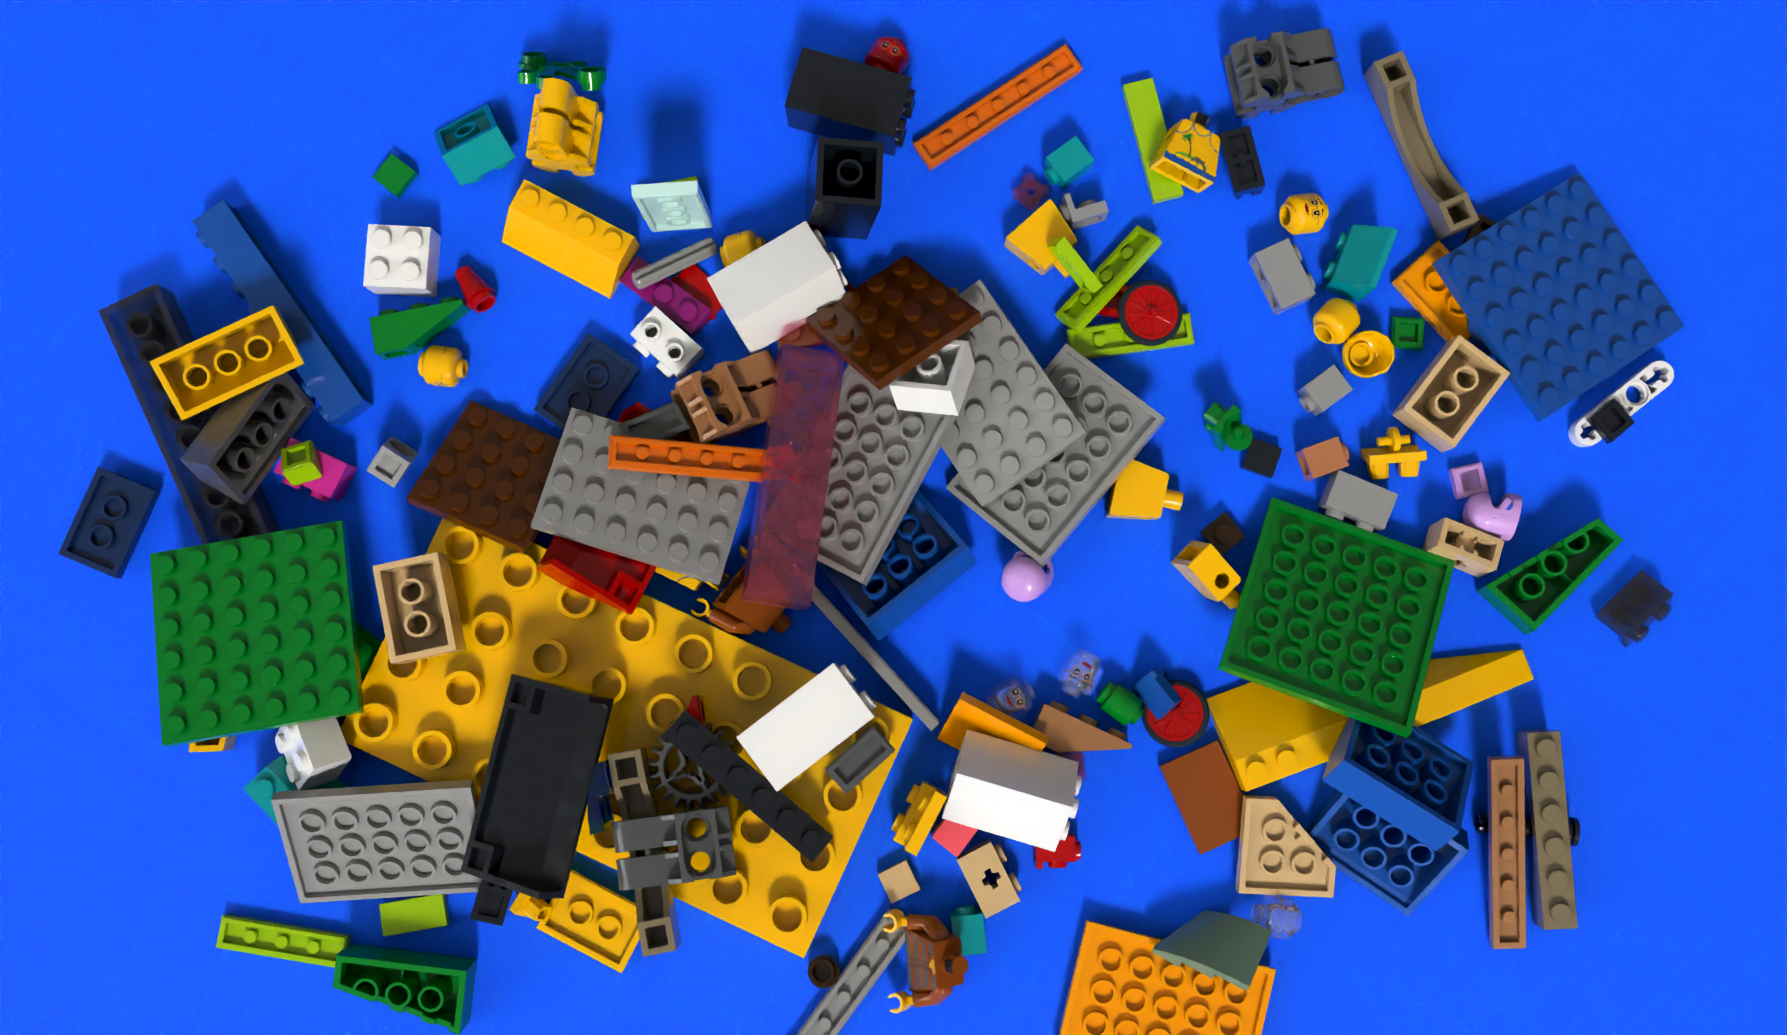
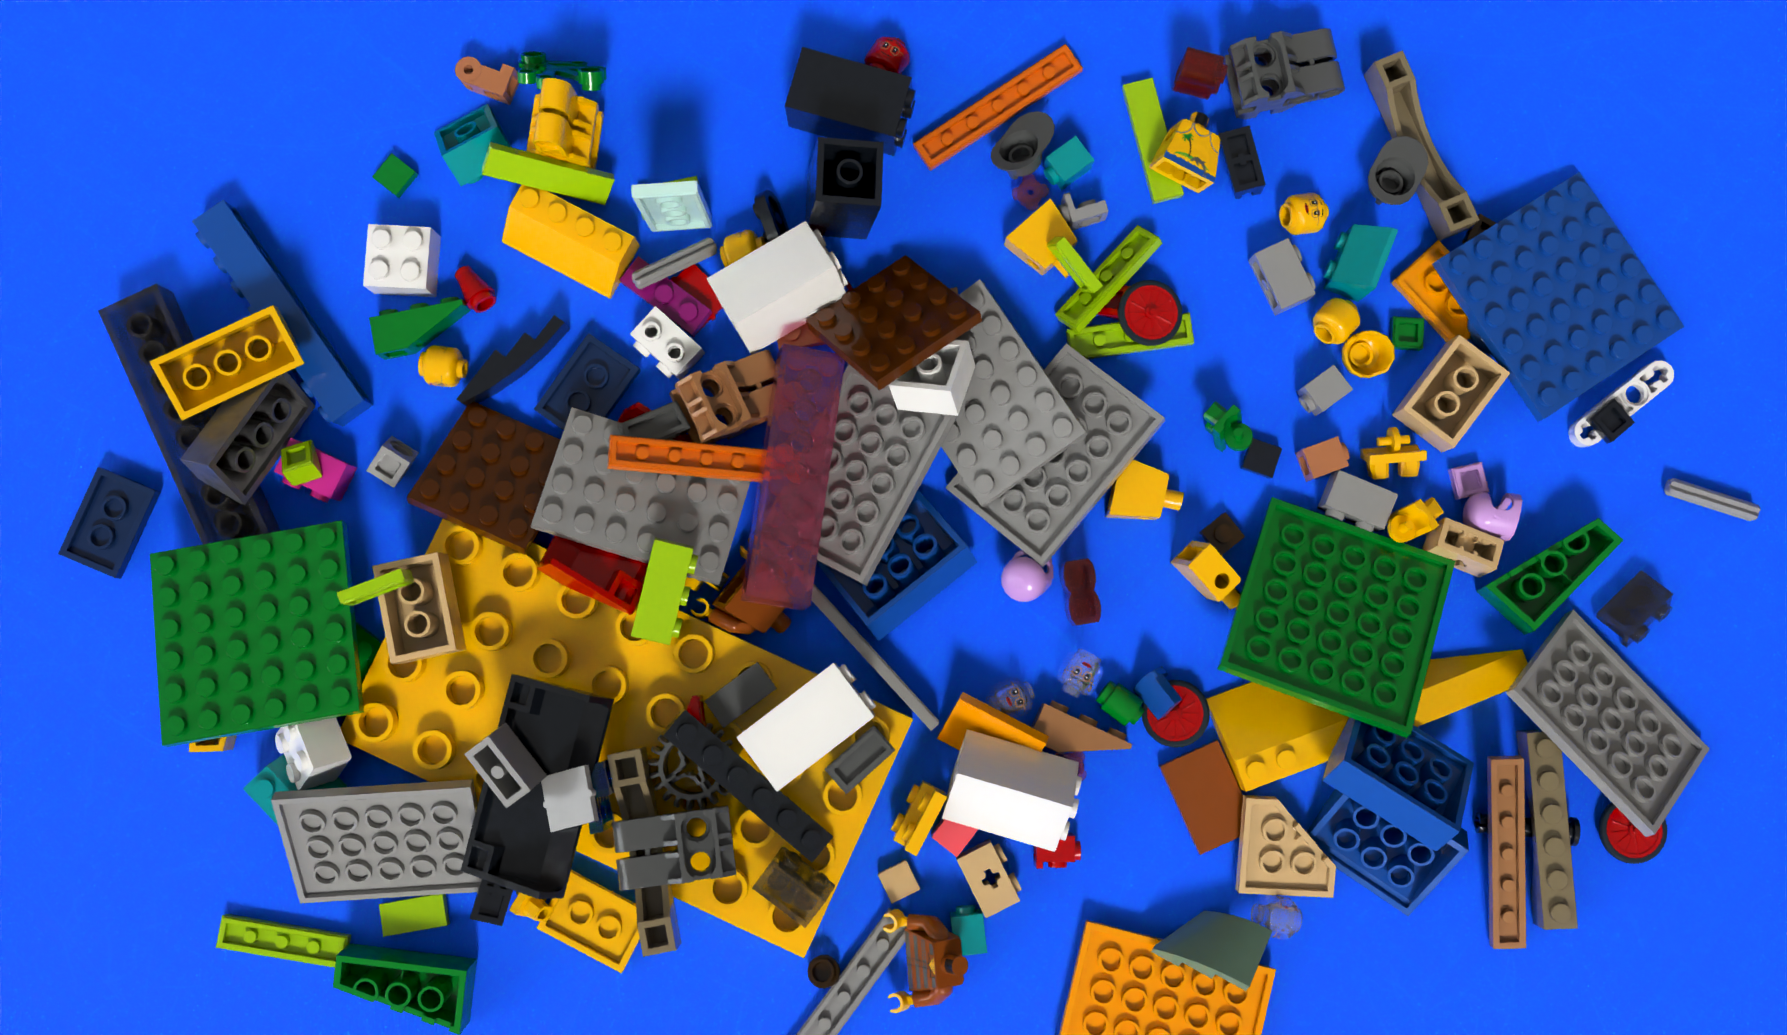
(375, 587): none -> lime tile
(487, 81): none -> nougat leg
(502, 371): none -> black slope
(505, 765): none -> light grey brick
(547, 173): none -> lime tile
(569, 798): none -> light grey piece
(664, 591): none -> lime brick
(740, 694): none -> dark grey tile
(771, 215): none -> black plate
(794, 886): none -> clear smoke bracket
(1023, 143): none -> dark grey piece
(1078, 582): none -> clear red brick
(1199, 73): none -> clear red brick
(1397, 171): none -> dark grey piece
(1414, 520): none -> yellow hips
(1608, 722): none -> light grey plate
(1625, 840): none -> red wheel
(1712, 499): none -> light grey axle

